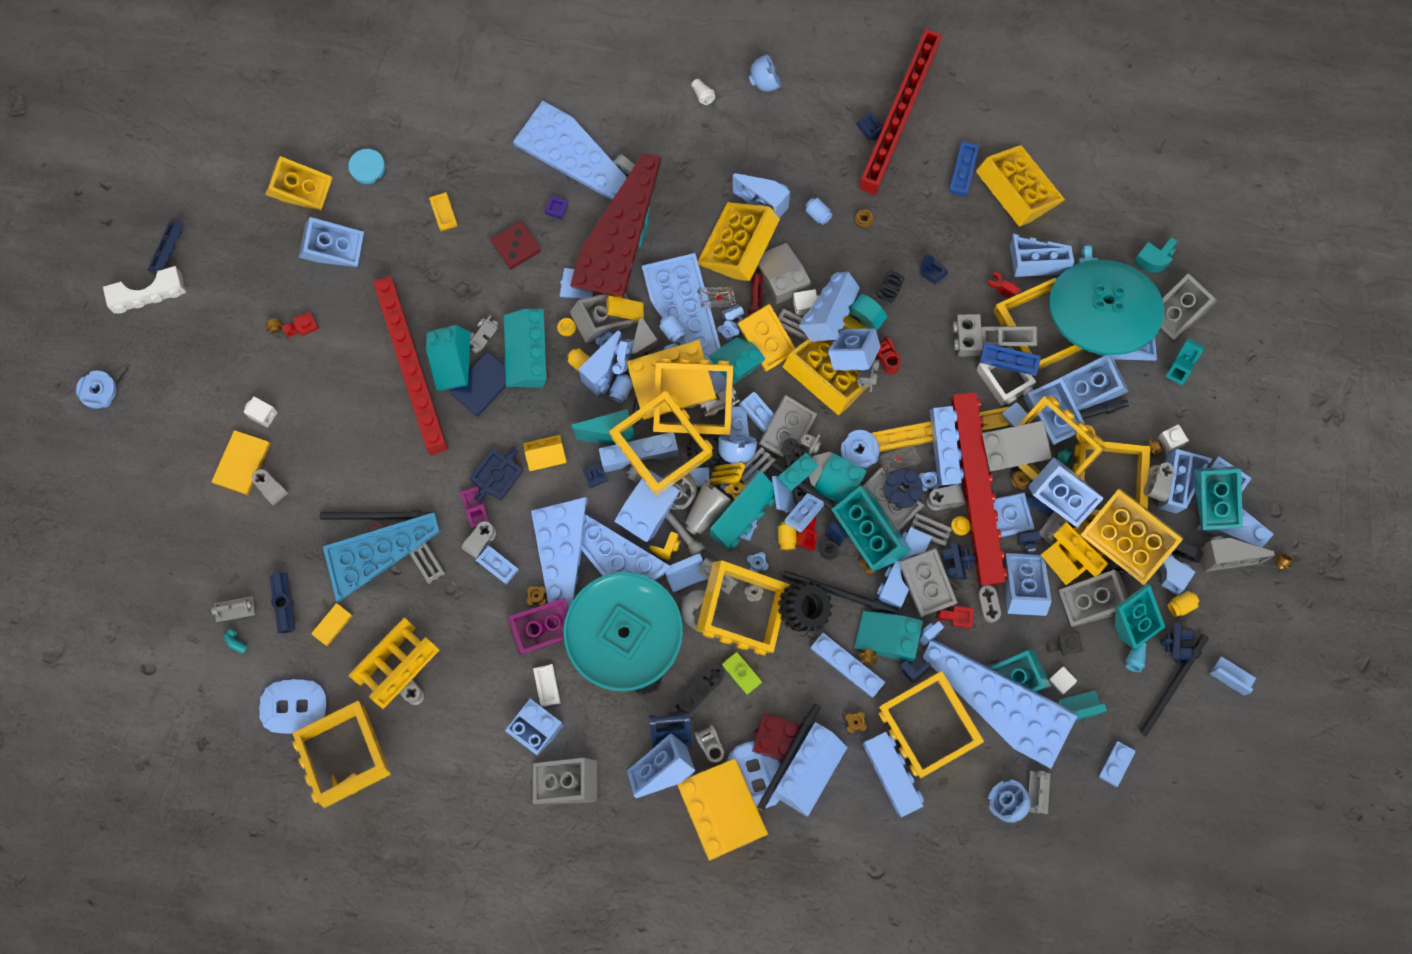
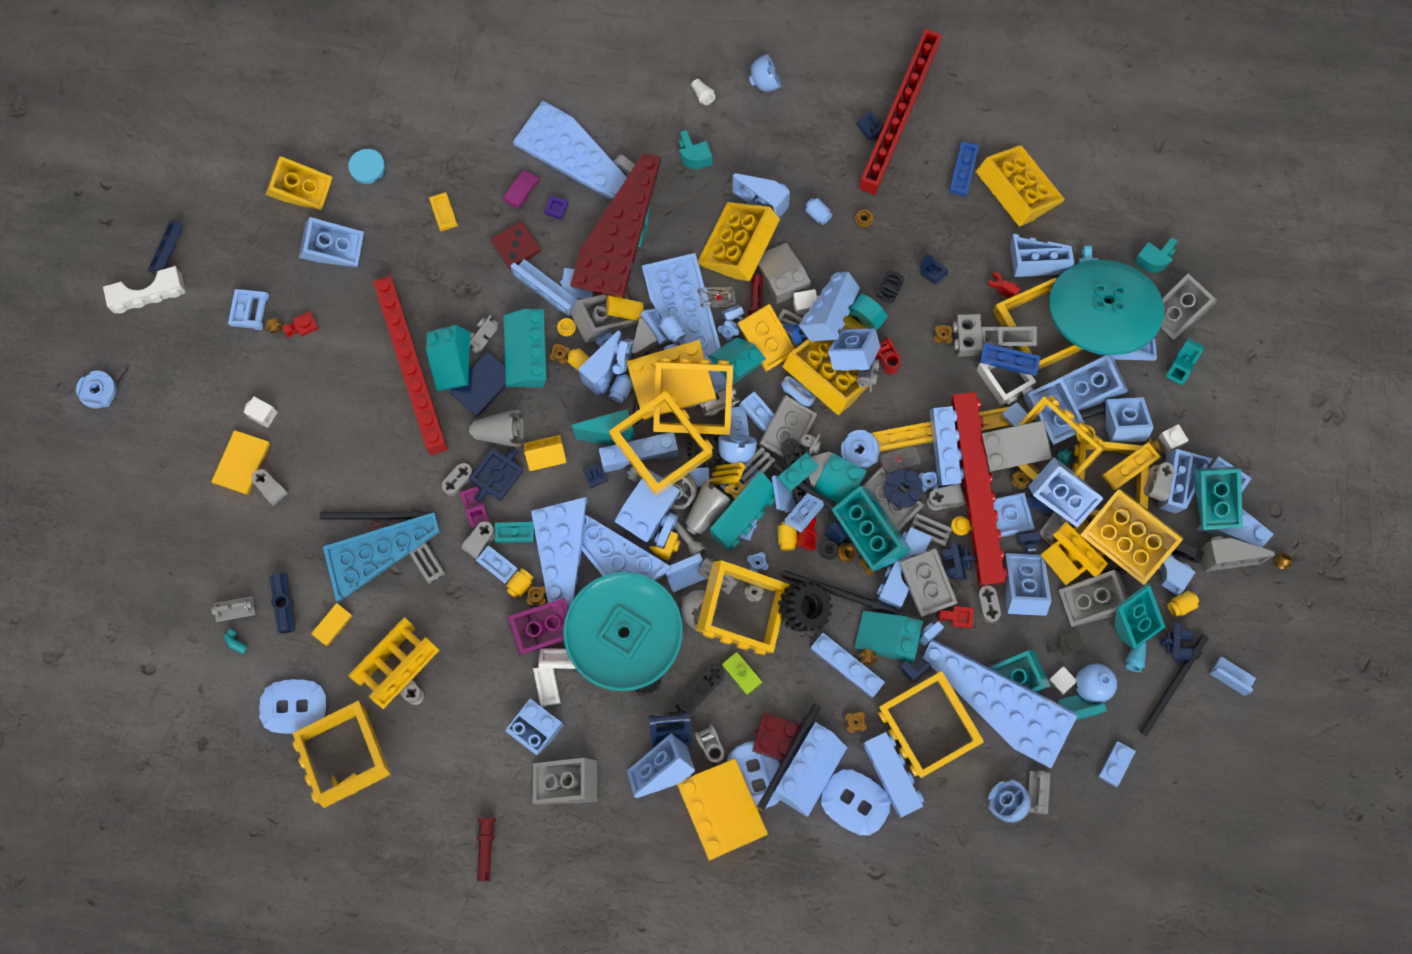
(242, 308): none -> light blue plate
(453, 476): none -> light grey beam
(485, 844): none -> dark red pin
(500, 428): none -> light grey cone
(514, 532): none -> teal plate
(519, 583): none -> yellow brick
(520, 189): none -> magenta slope
(544, 286): none -> light blue fence
(554, 659): none -> white tile
(557, 348): none -> pearl gold plate
(653, 320): none -> light blue plate
(668, 526): none -> light blue plate
(696, 155): none -> teal brick
(794, 334): none -> blue tile
(798, 391): none -> light blue plate
(847, 814): none -> light blue piece
(850, 552): none -> pearl gold plate
(947, 330): none -> pearl gold plate
(1096, 683): none -> light blue cylinder
(1128, 420): none -> light blue slope
(1131, 466): none -> yellow tile

